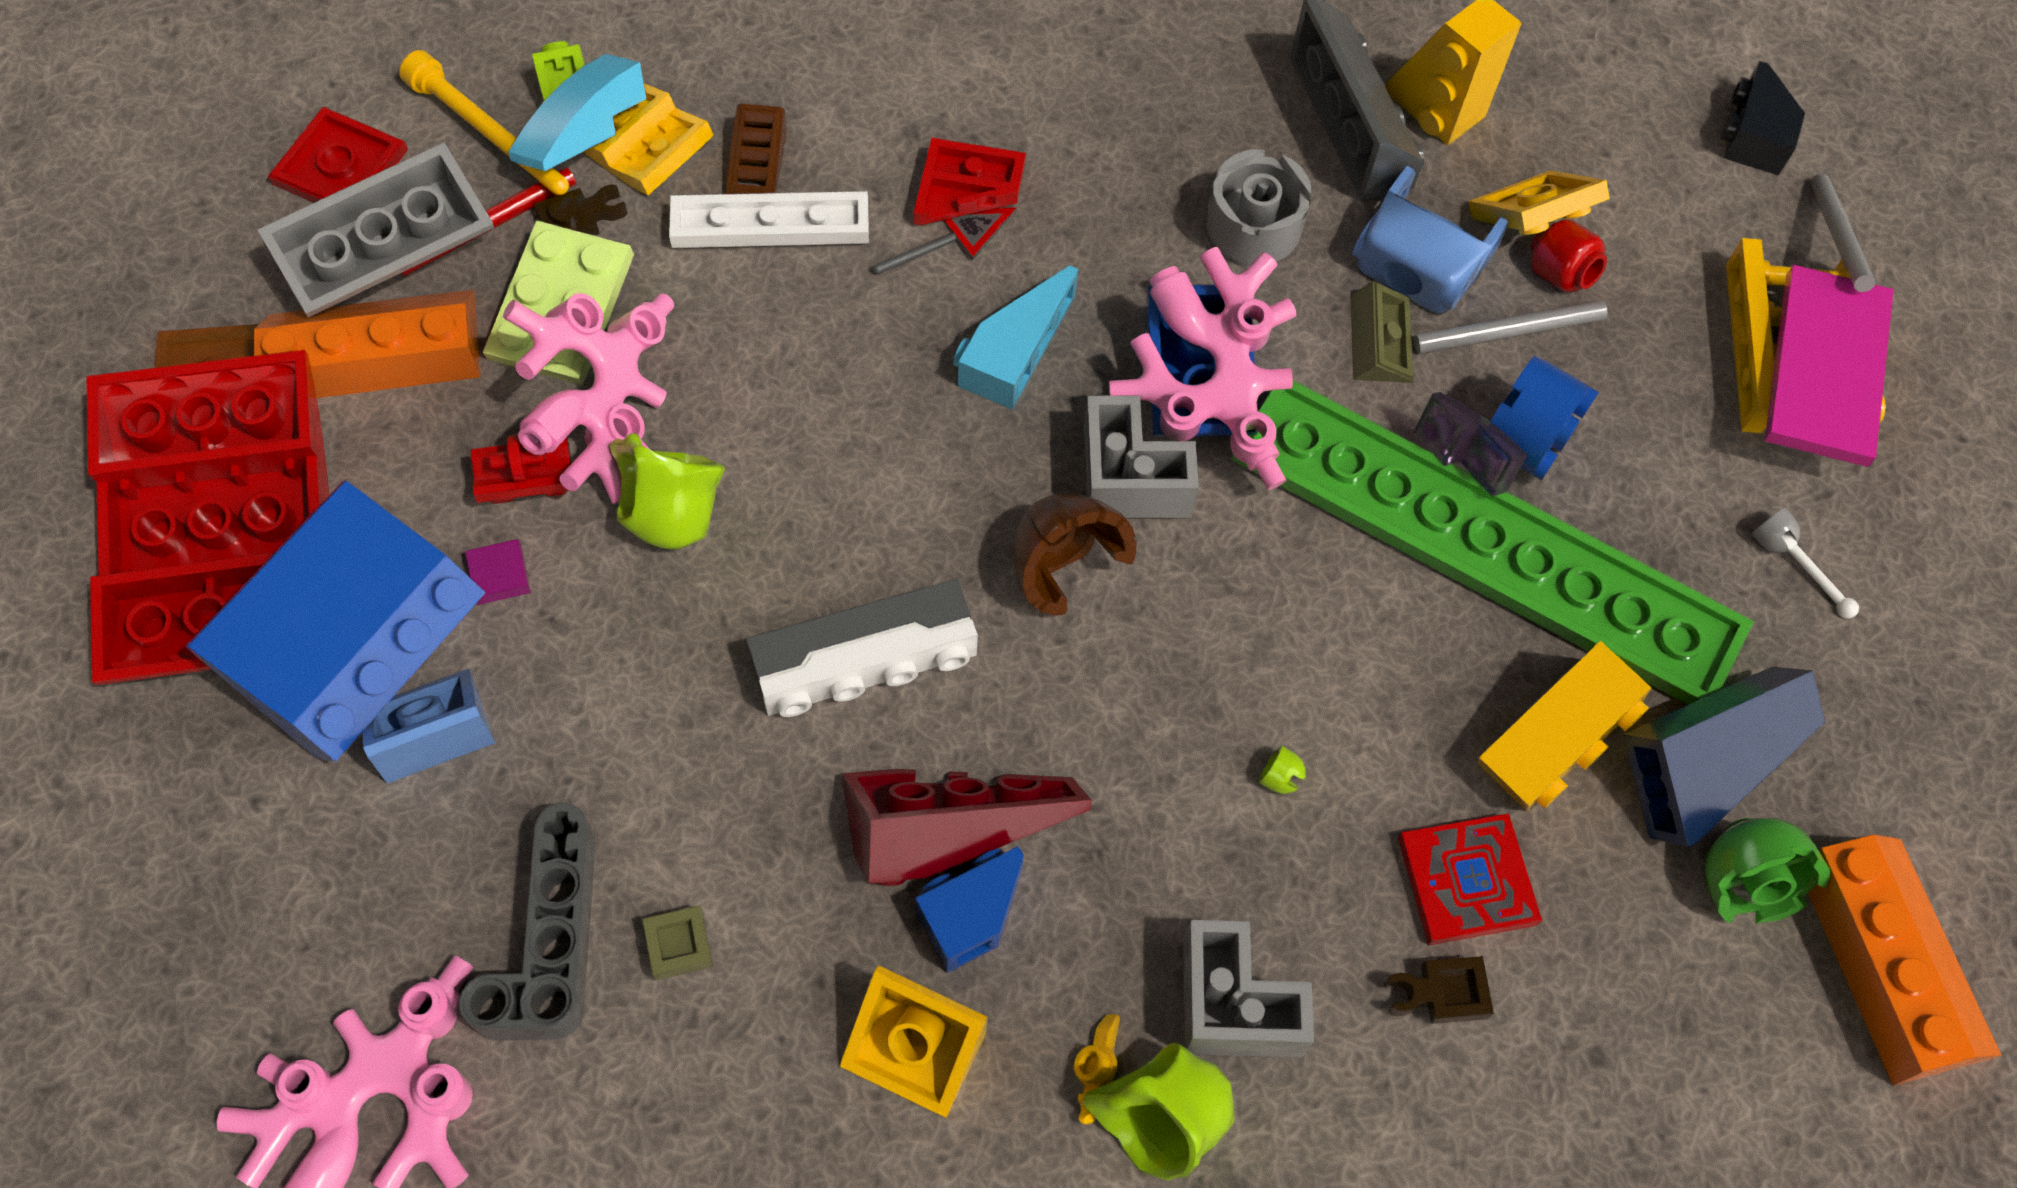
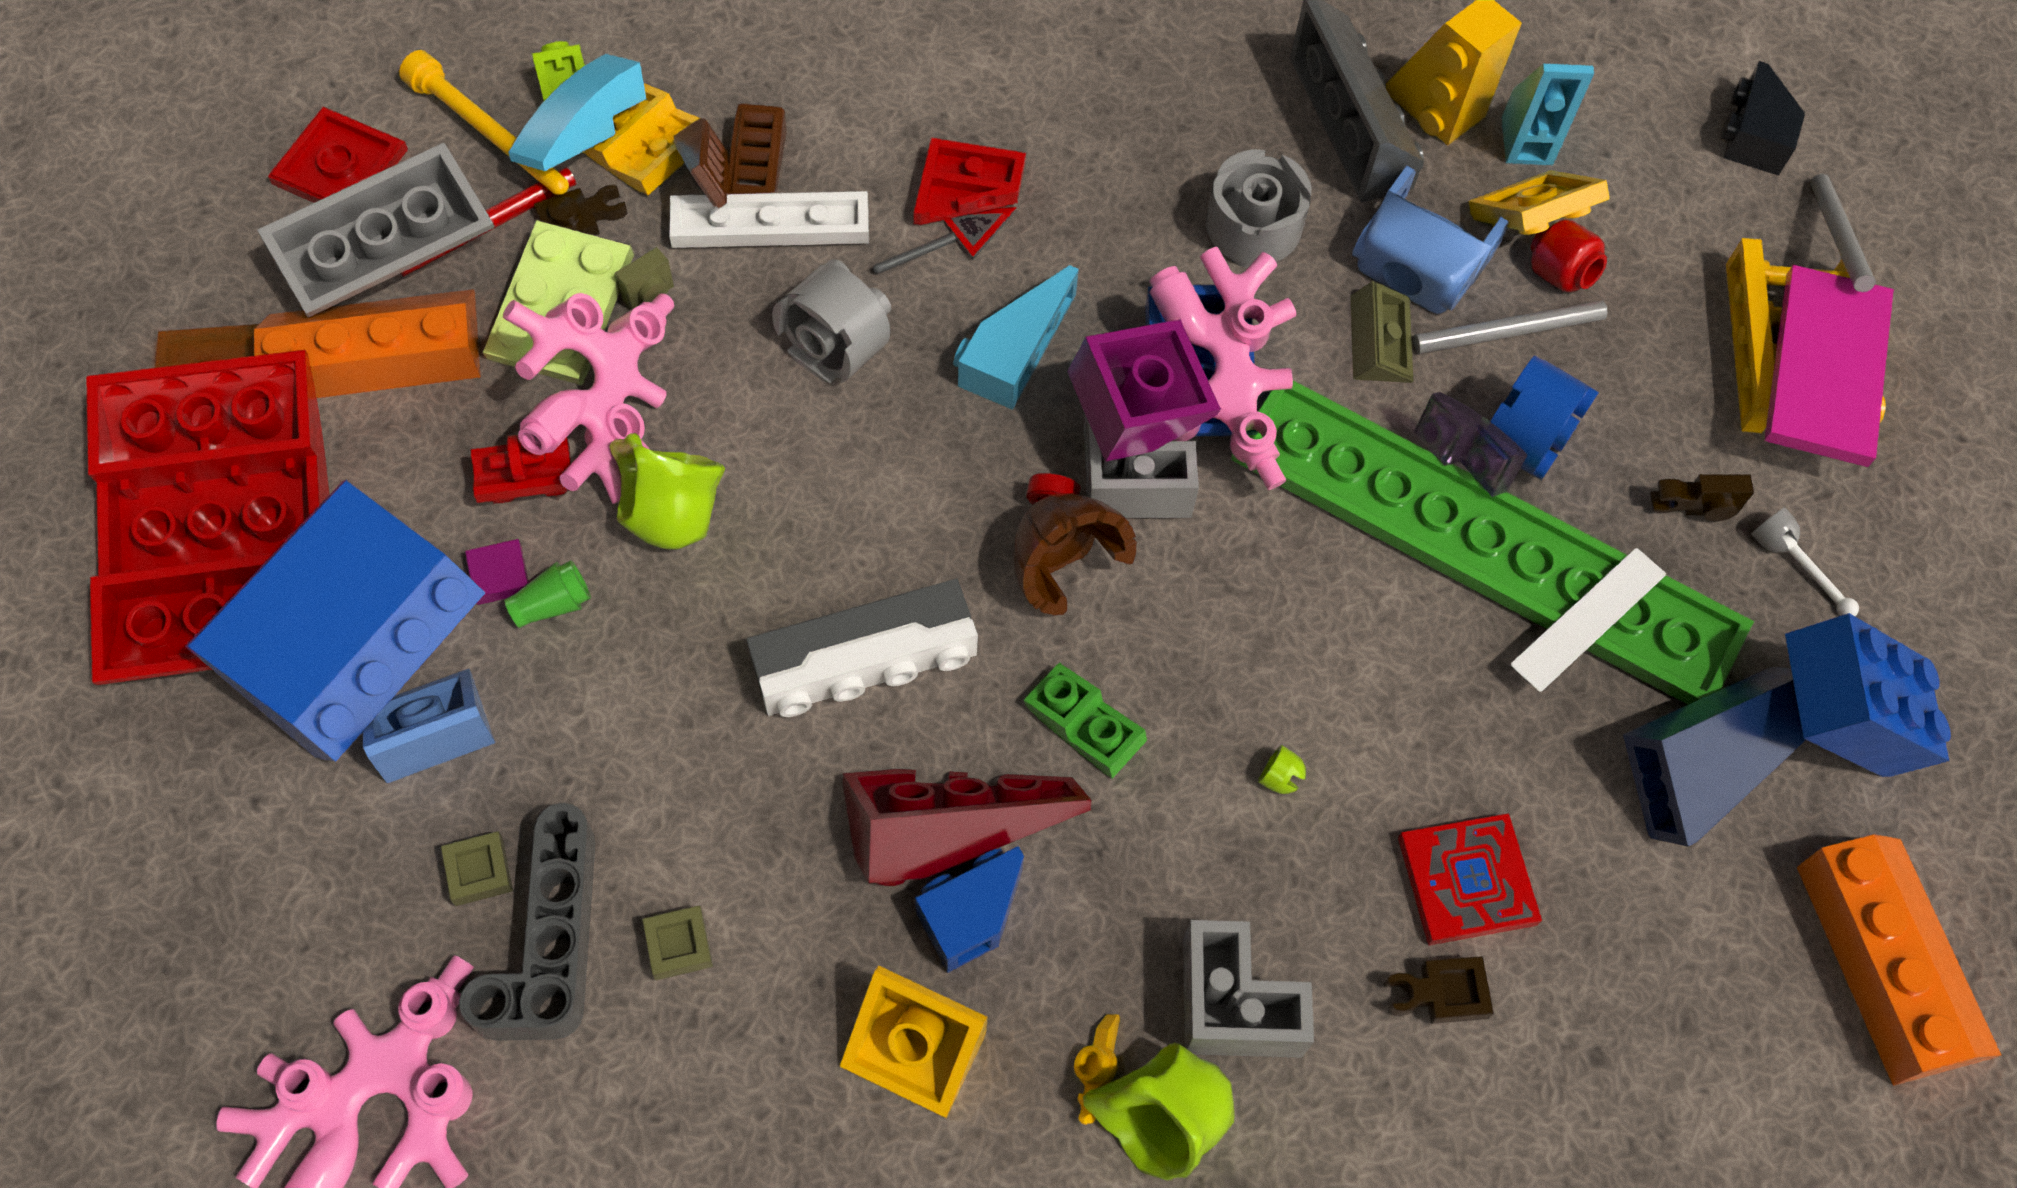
(476, 868): none -> olive plate
(550, 594): none -> bright green cone
(644, 278): none -> olive plate
(705, 159): none -> reddish brown slope
(833, 322): none -> light grey brick
(1046, 484): none -> red tile
(1084, 721): none -> bright green slope
(1141, 388): none -> magenta slope
(1542, 112): none -> medium azure slope
(1566, 728): yellow wedge -> none
(1588, 620): none -> white sticker
(1710, 495): none -> dark brown plate
(1771, 861): bright green cylinder -> none
(1867, 697): none -> blue brick

